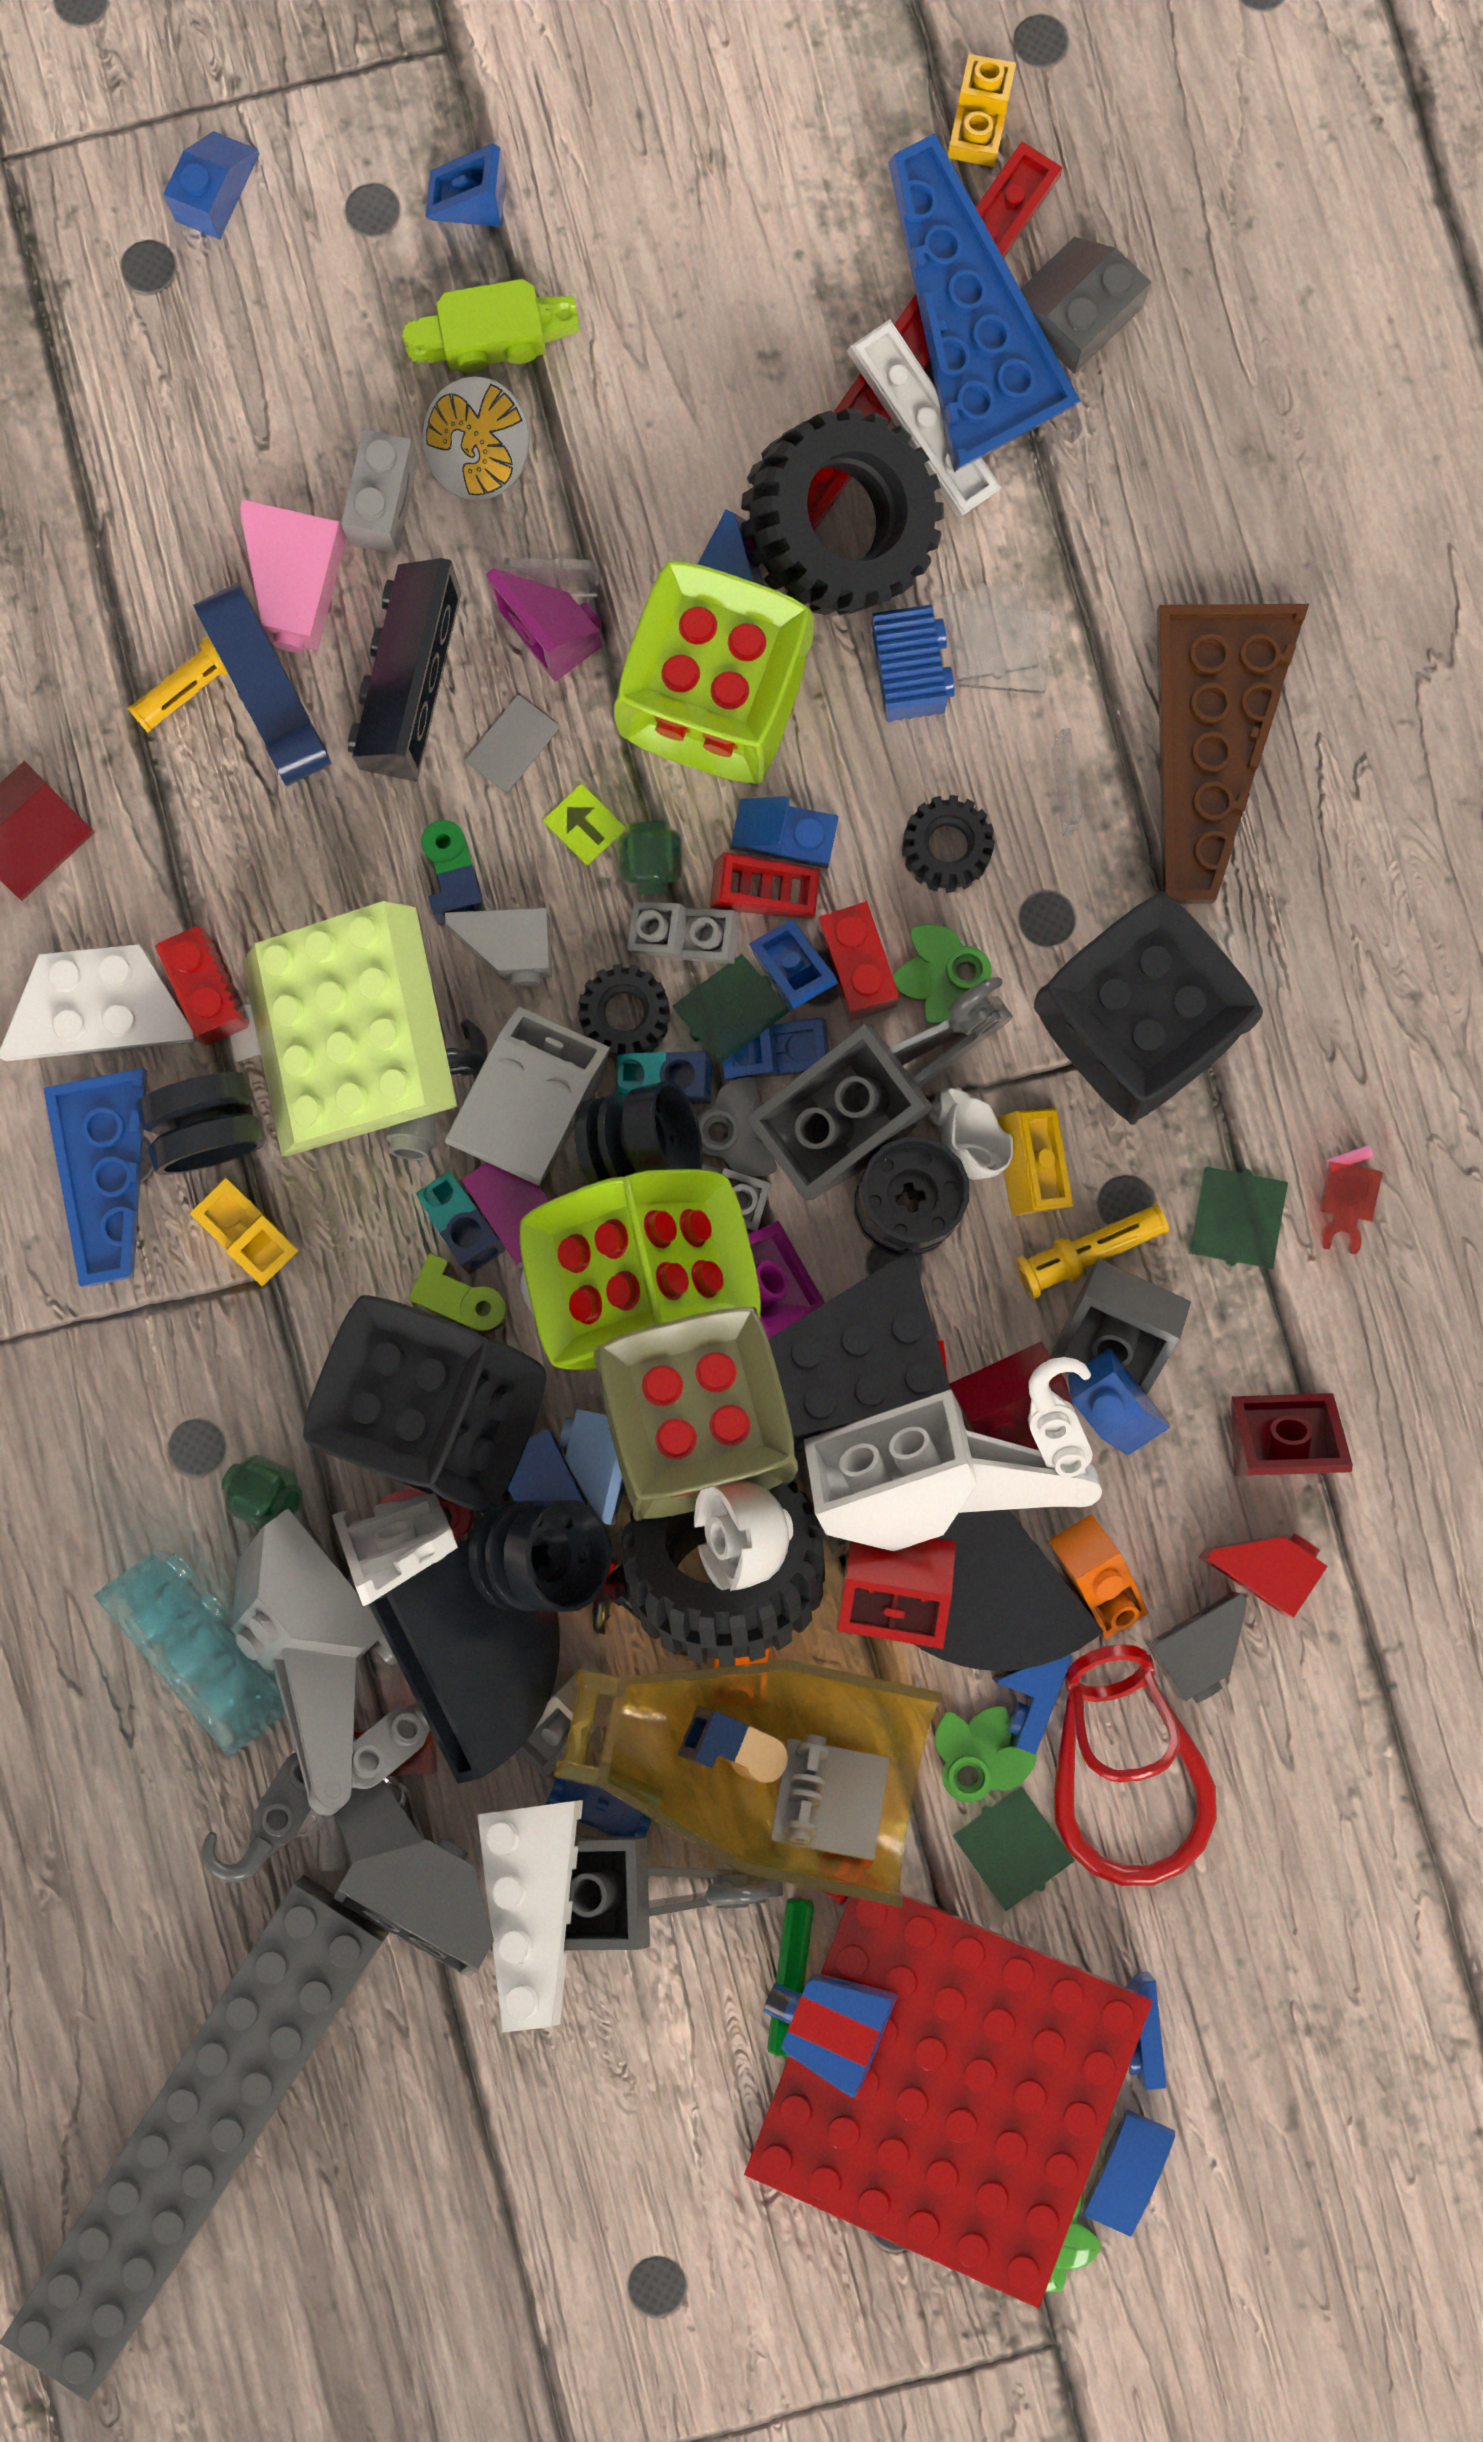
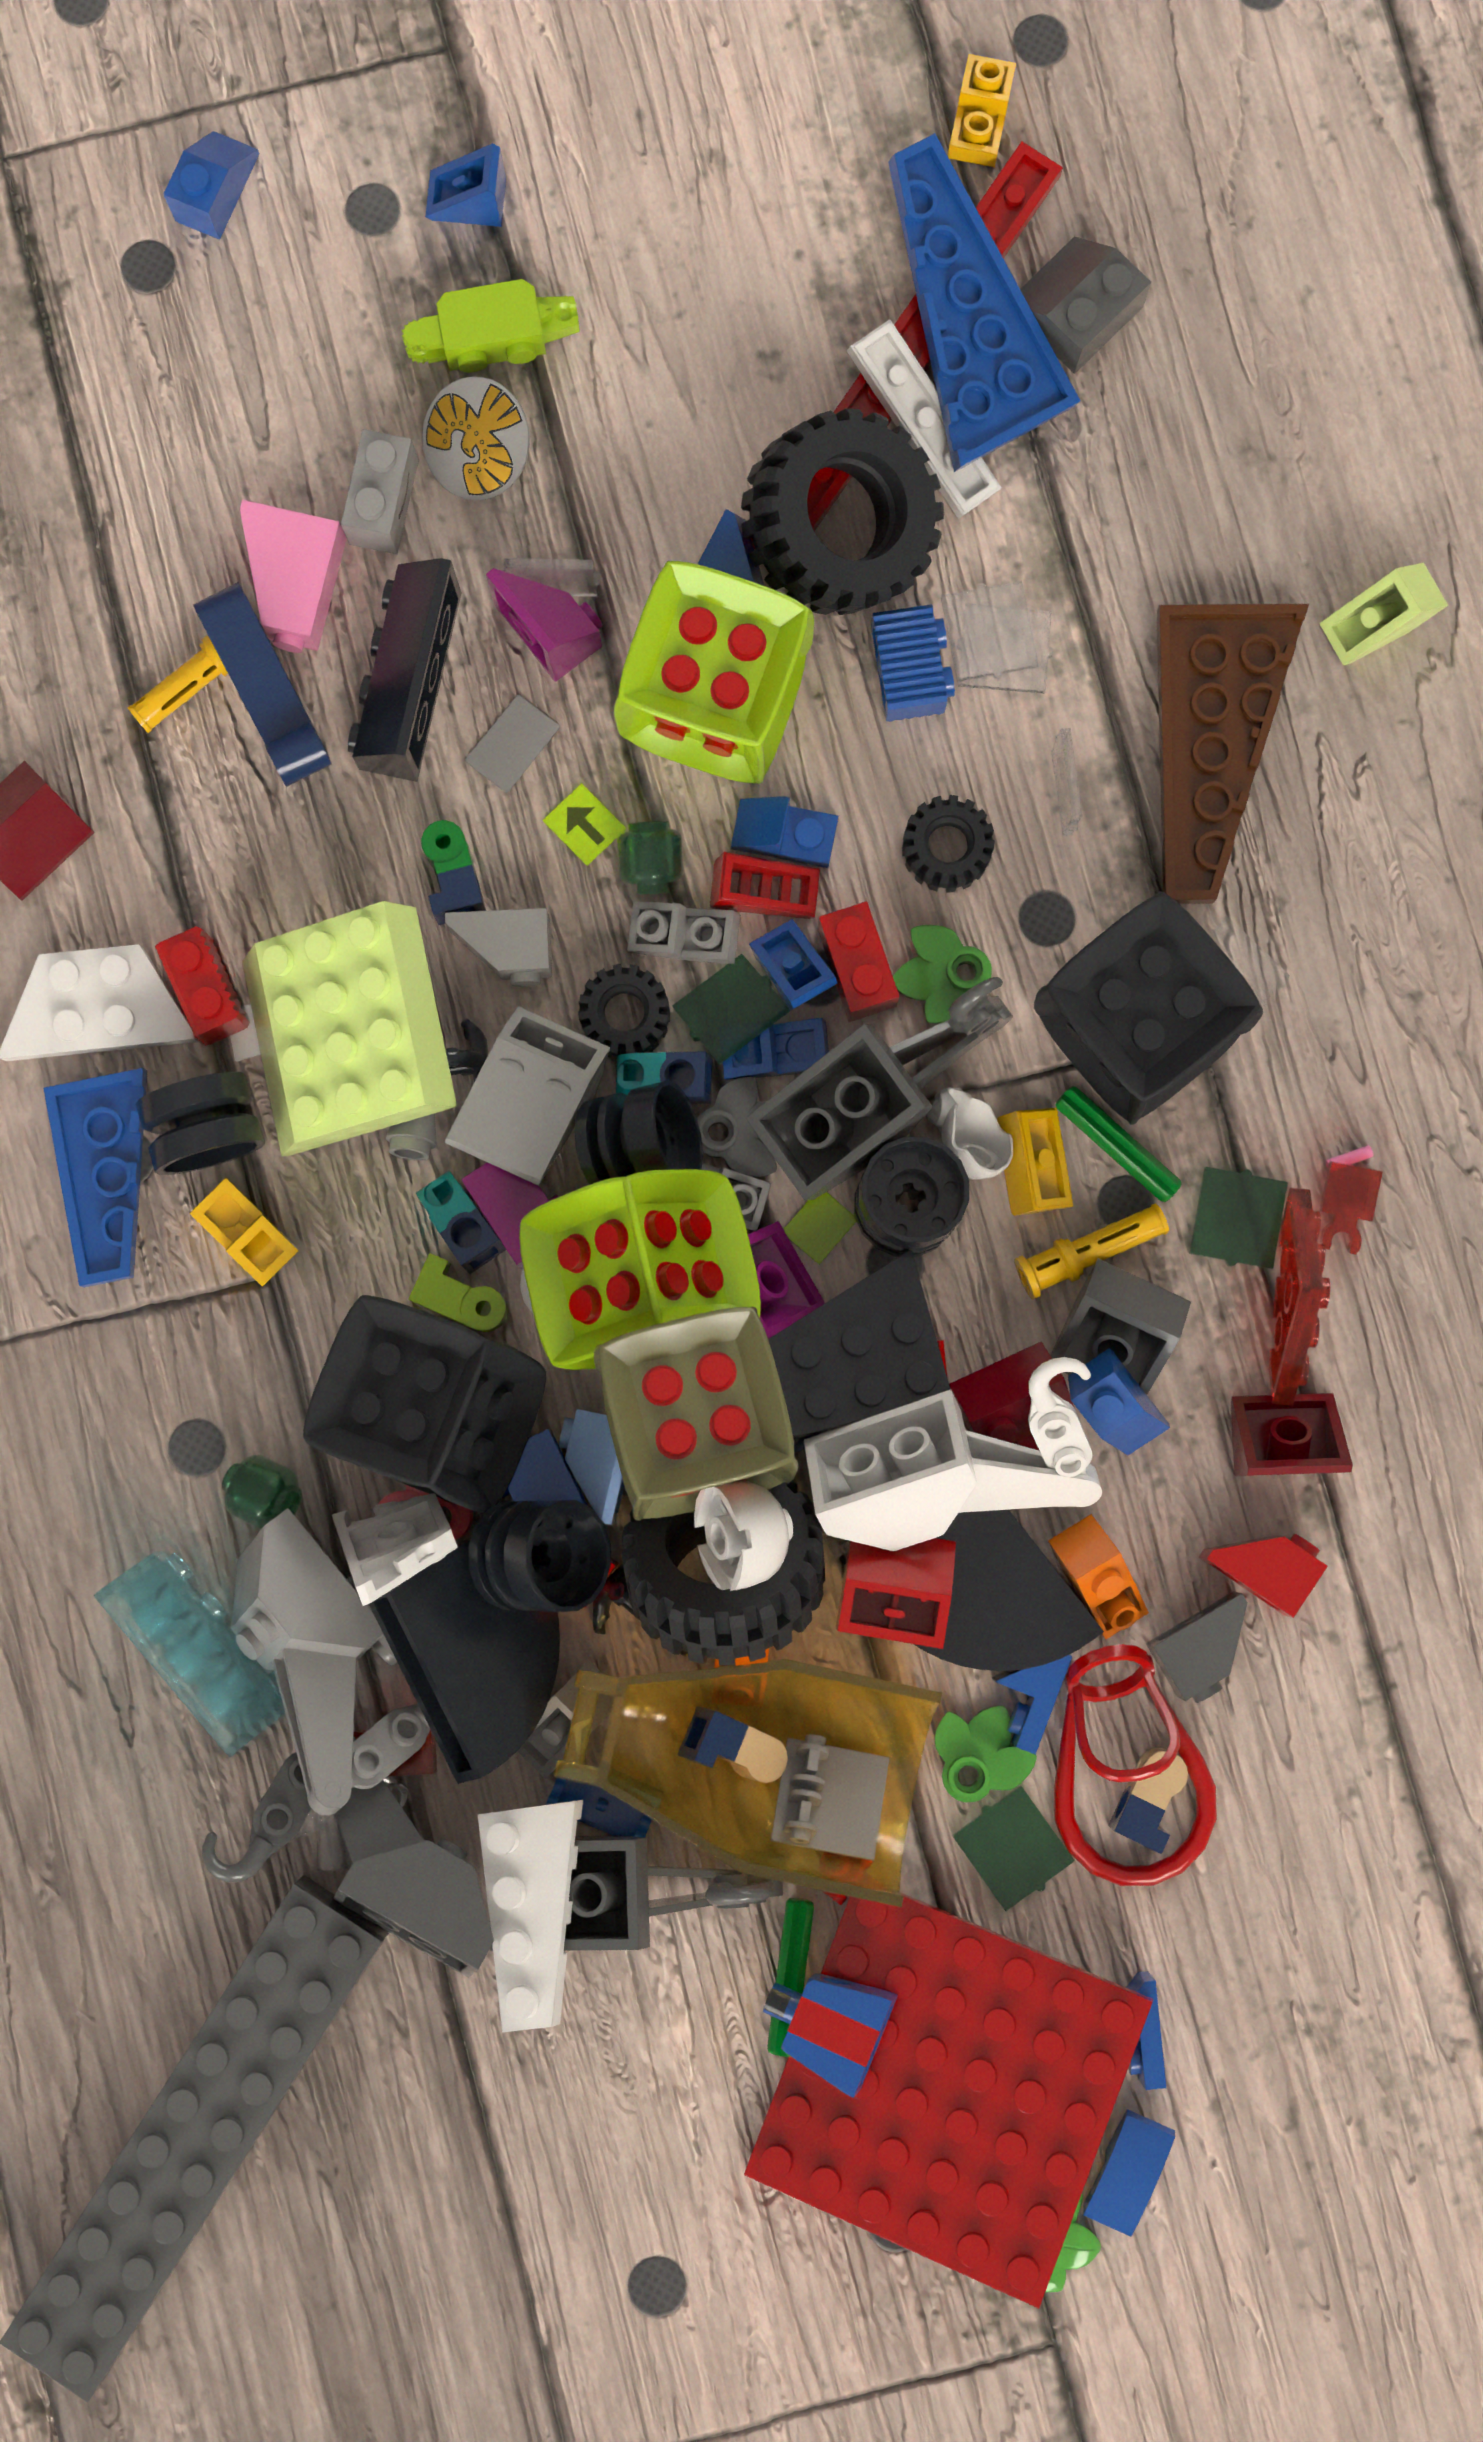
(819, 1226): none -> lime sticker
(1118, 1144): none -> green axle
(1147, 1800): none -> leg
(1297, 1296): none -> clear red plate
(1383, 612): none -> yellowish green slope

